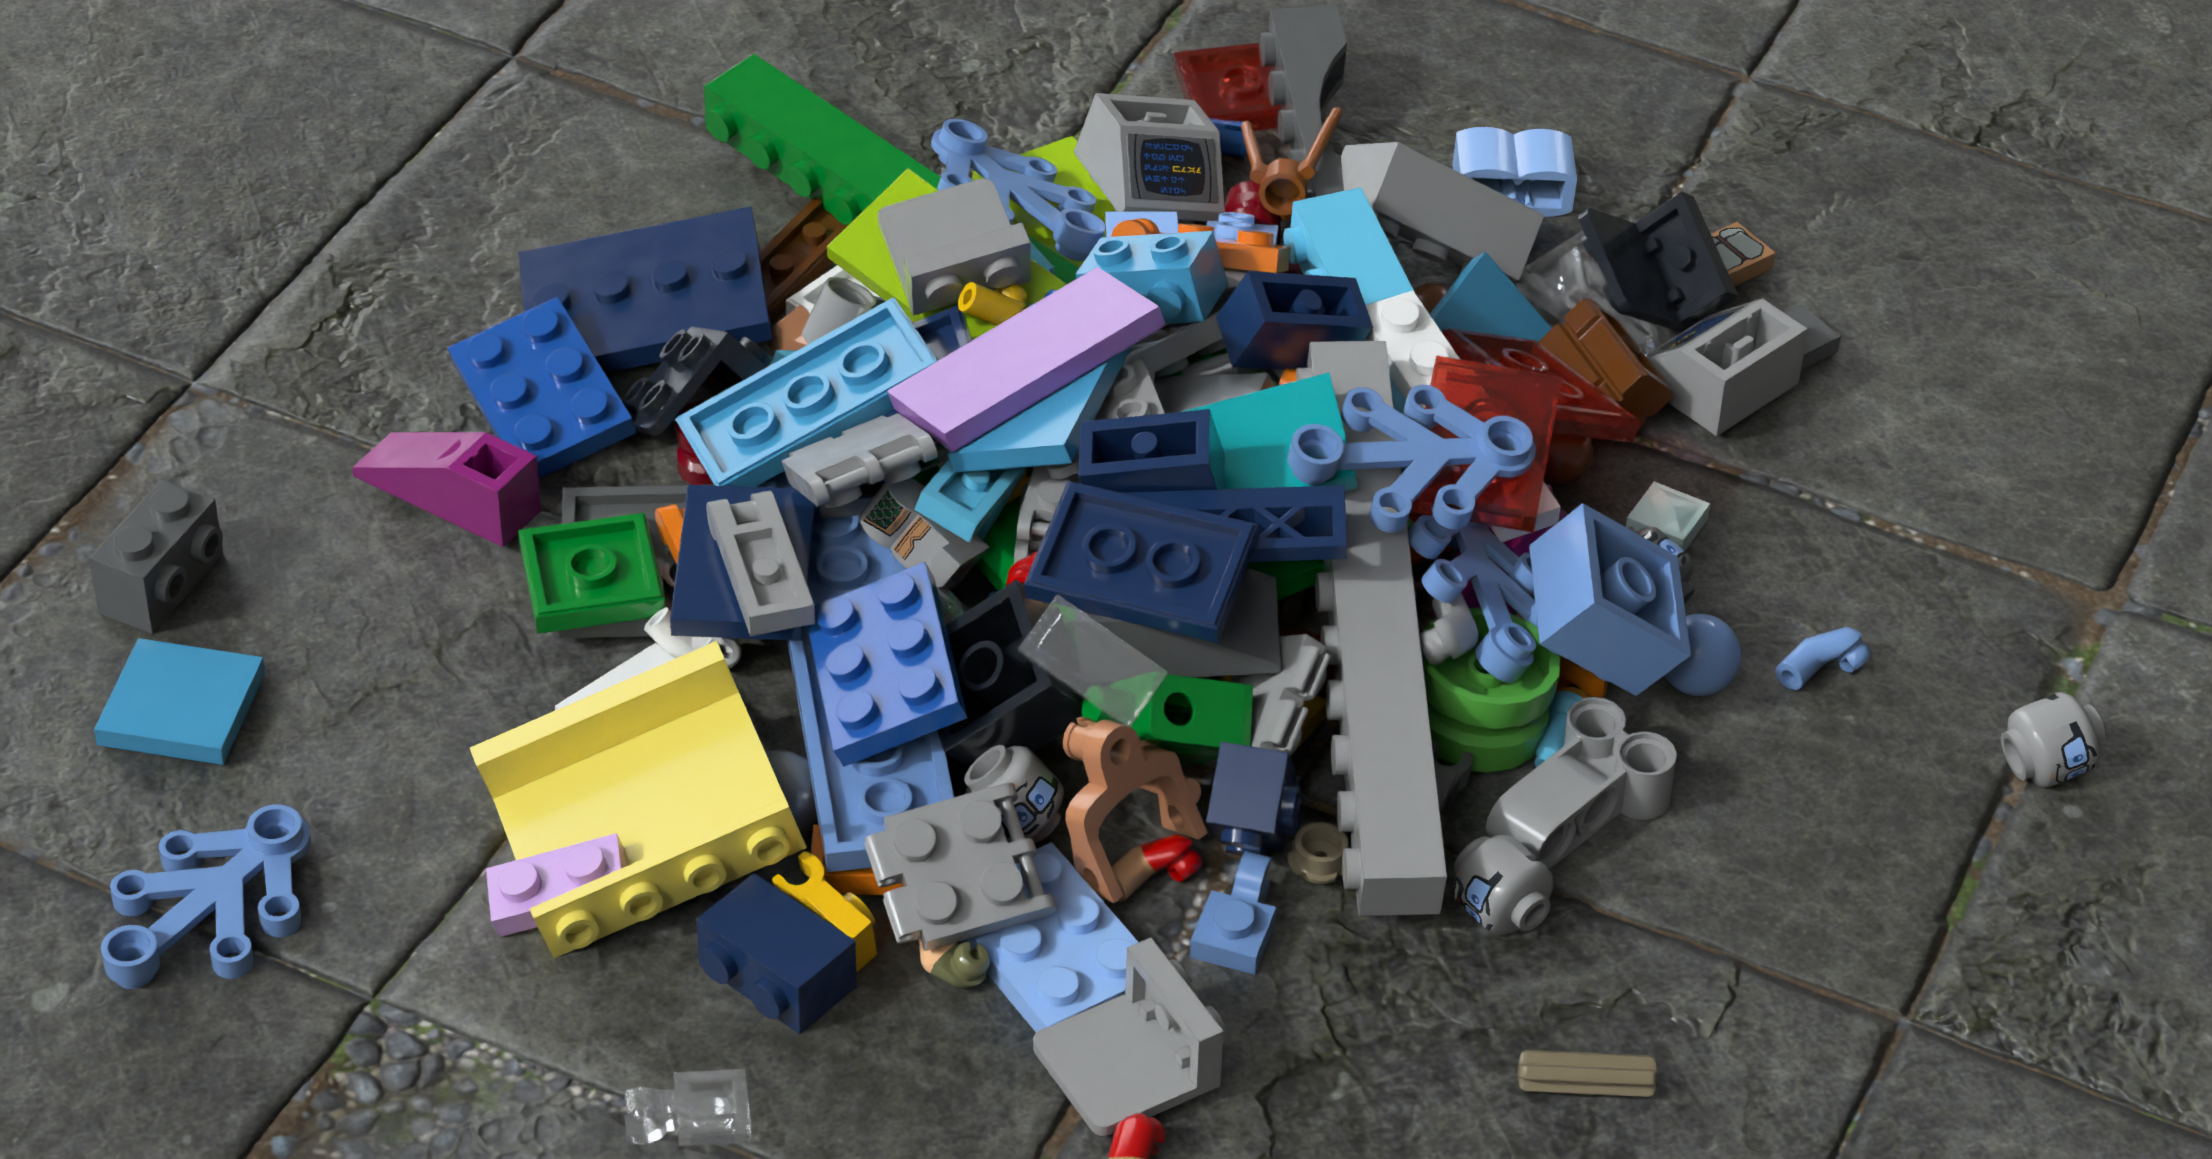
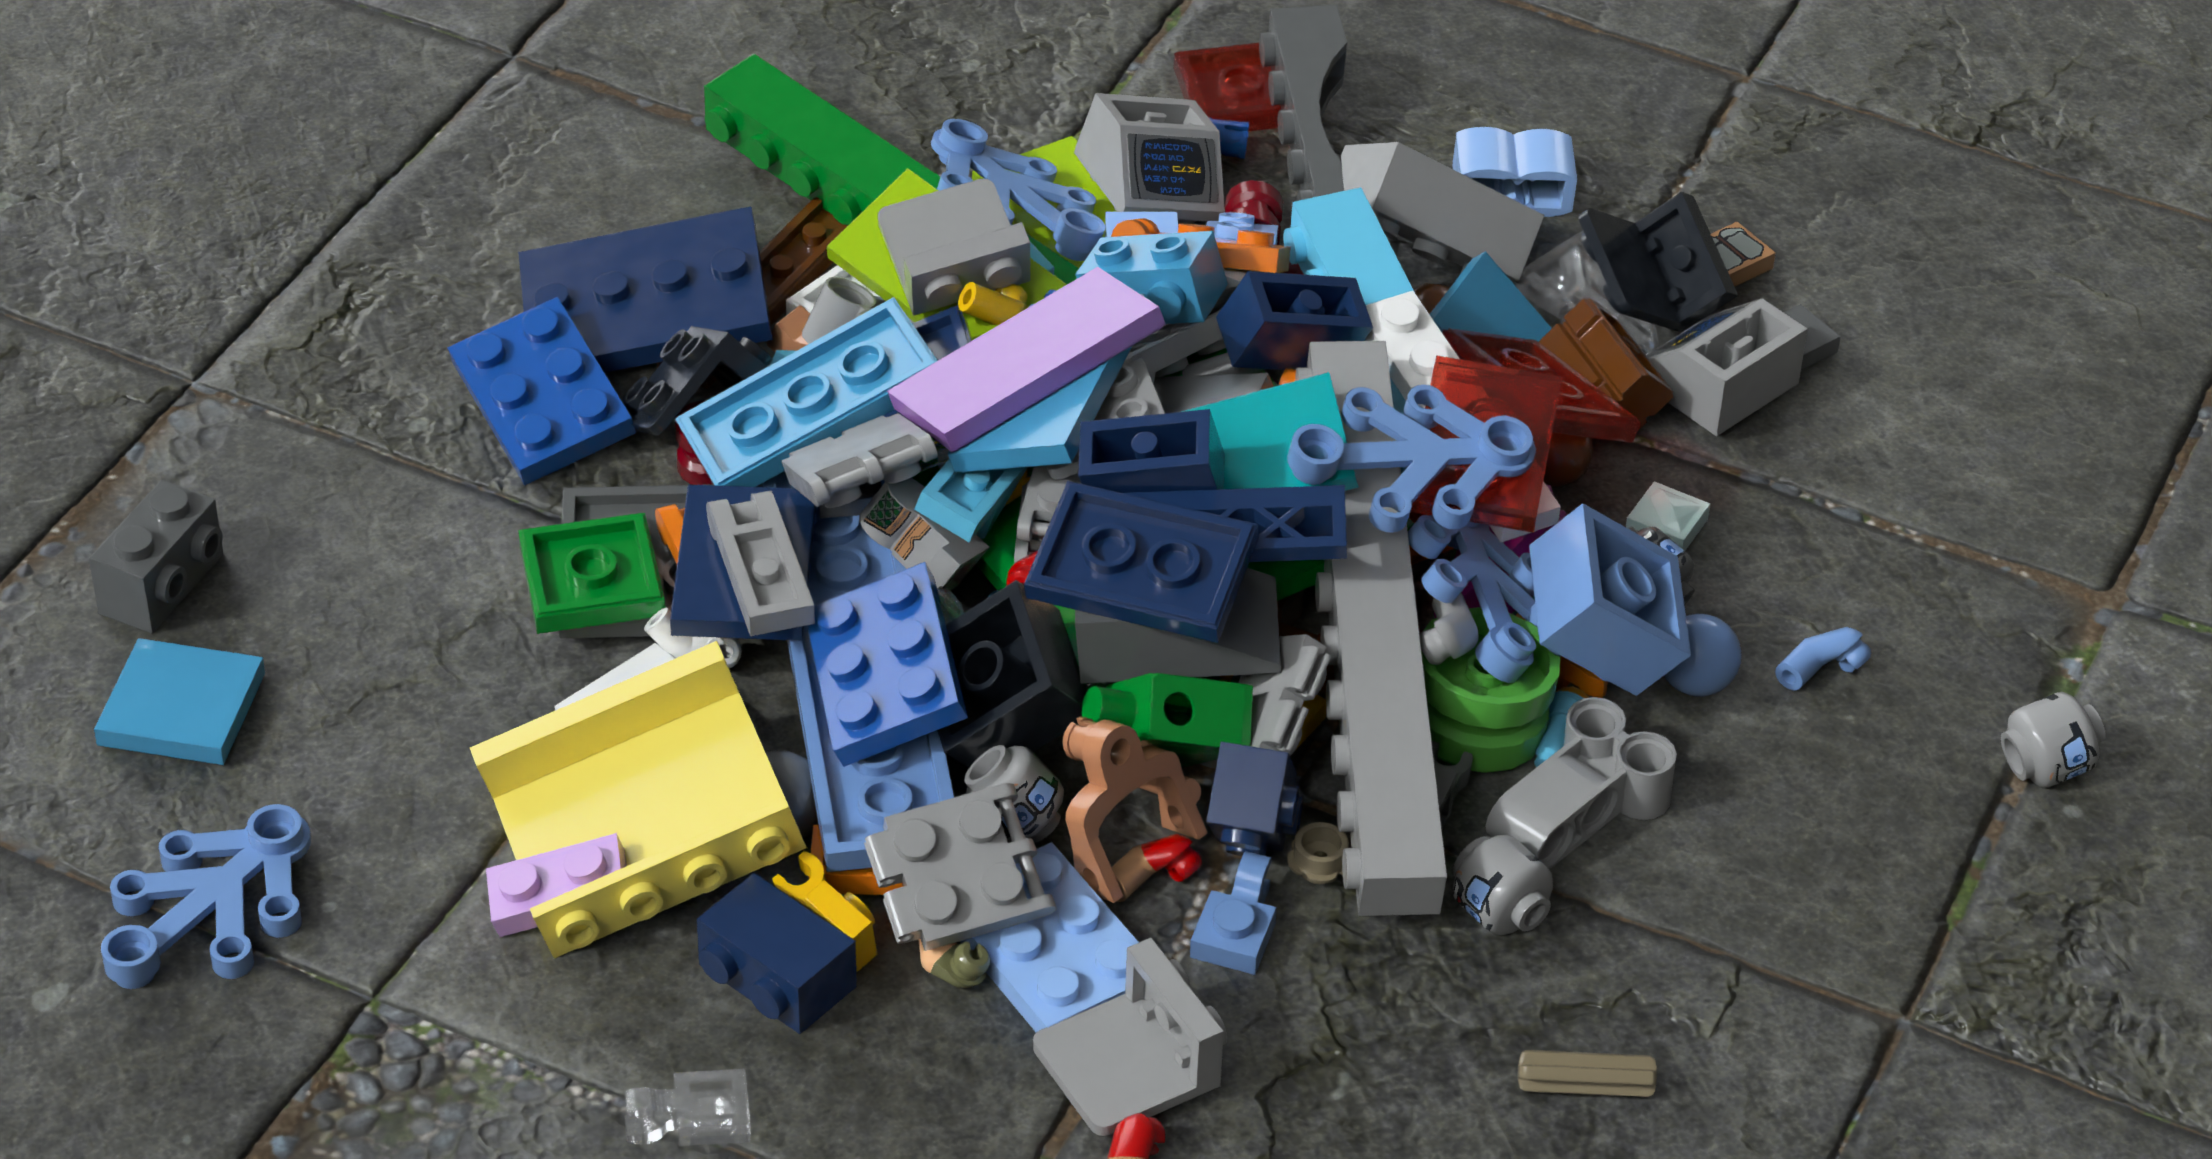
(460, 478): magenta slope -> none
(1092, 661): clear tile -> none
(1285, 178): dark orange plant -> none

